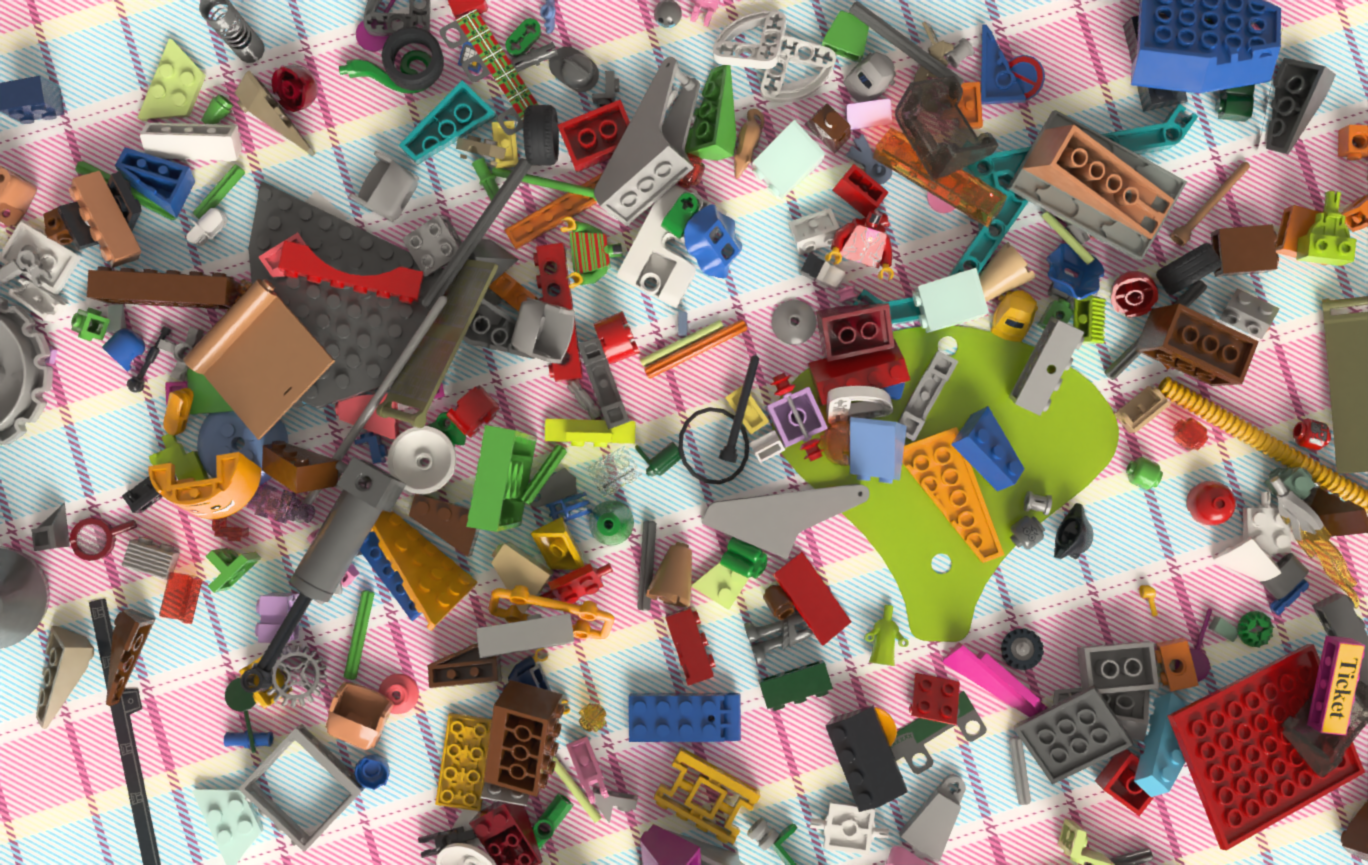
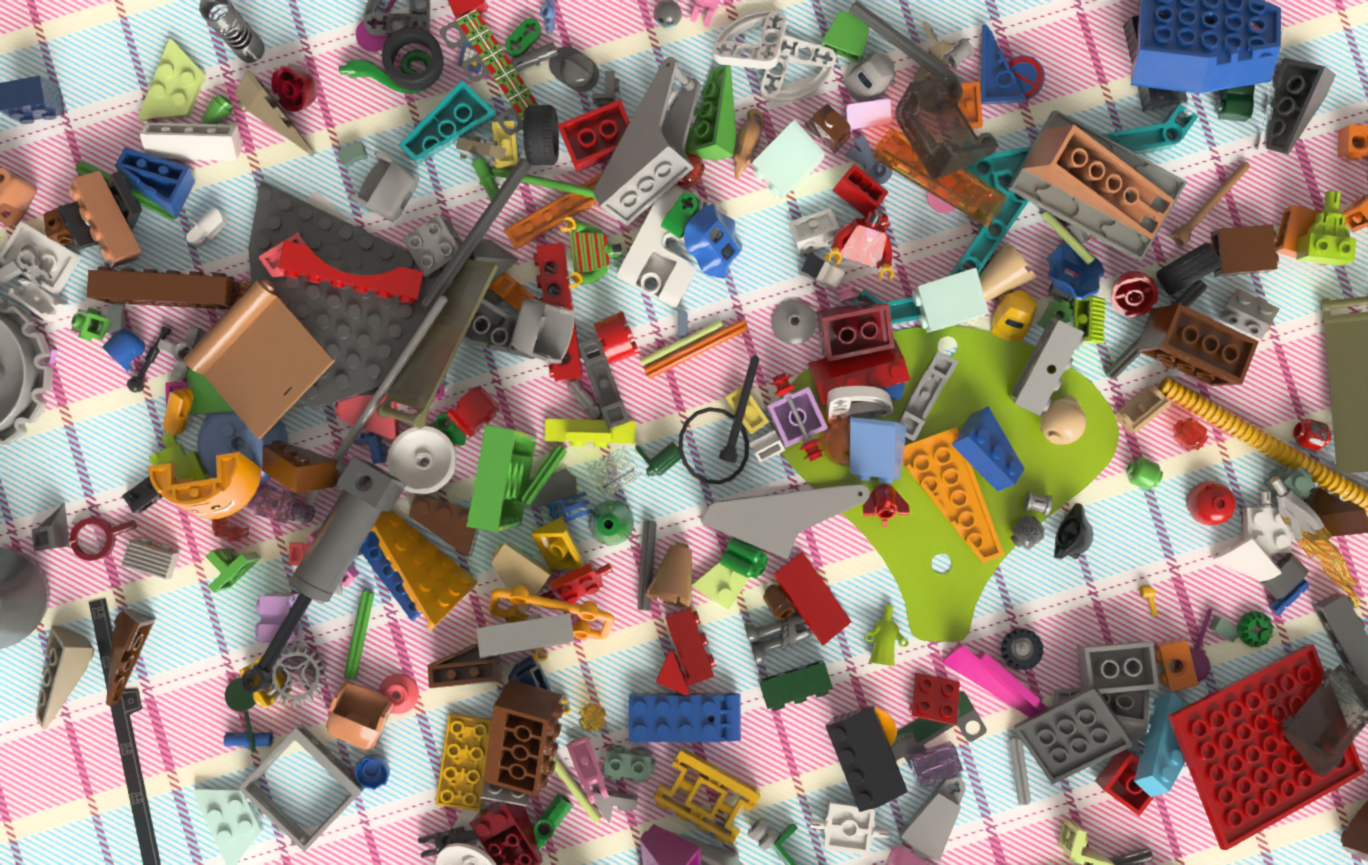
(180, 597): clear red panel -> none
(219, 191): bright green axle -> none
(297, 551): none -> coral tile
(352, 153): none -> sand green piece
(628, 763): none -> sand green brick
(672, 675): none -> red slope
(885, 502): none -> red brick
(935, 764): none -> clear purple brick
(1063, 421): none -> tan brick
(1336, 685): brick -> none

